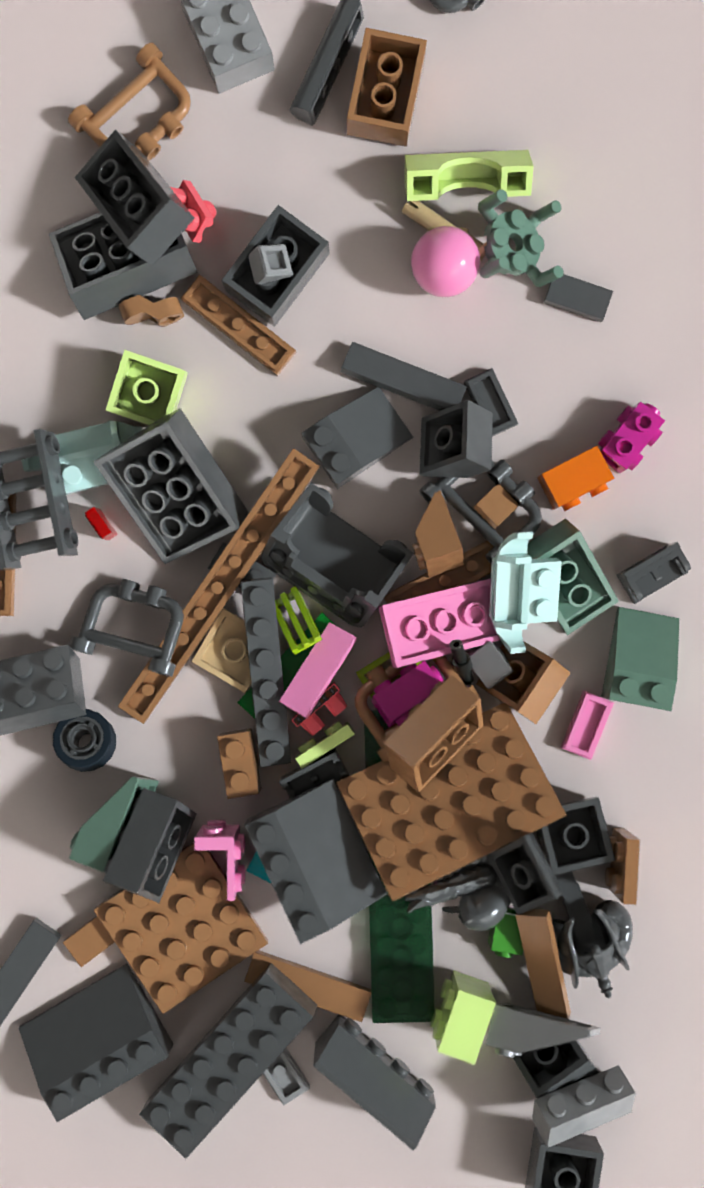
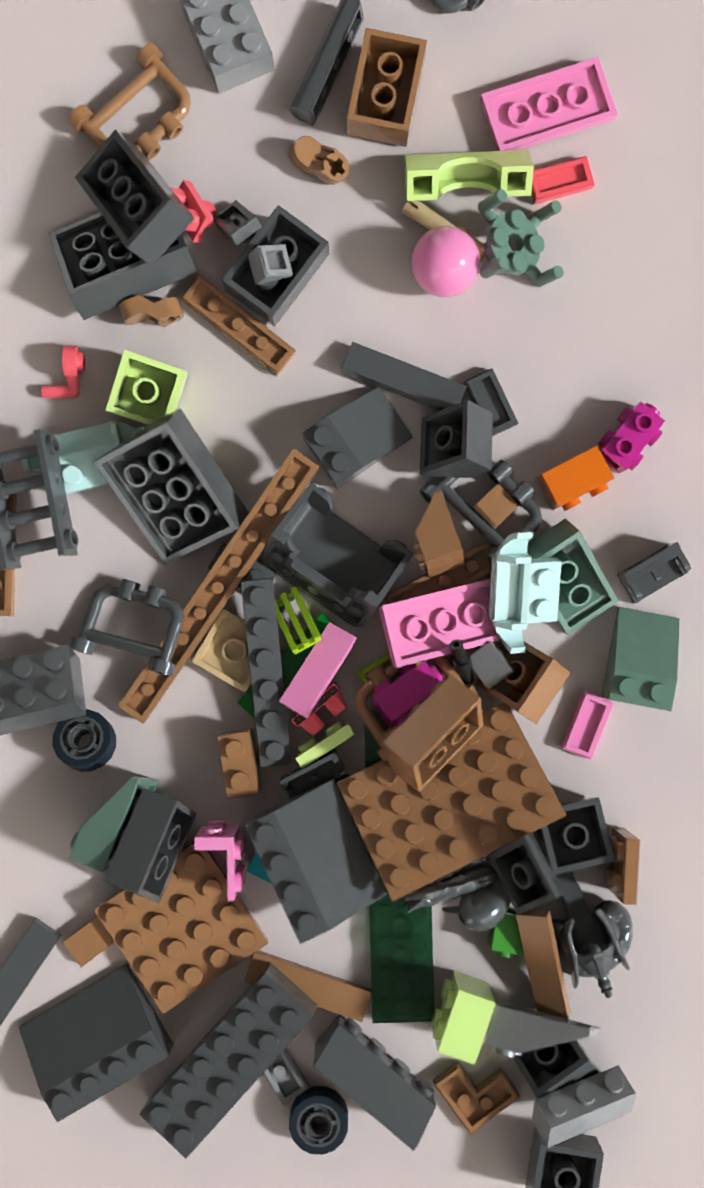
(73, 363): none -> coral plate
(100, 523): red tile -> none
(237, 223): none -> dark grey plate
(318, 1137): none -> wheel
(319, 160): none -> medium nougat piece
(474, 1103): none -> medium nougat tile
(549, 106): none -> bright pink plate
(561, 180): none -> coral tile
(579, 297): dark grey tile -> none

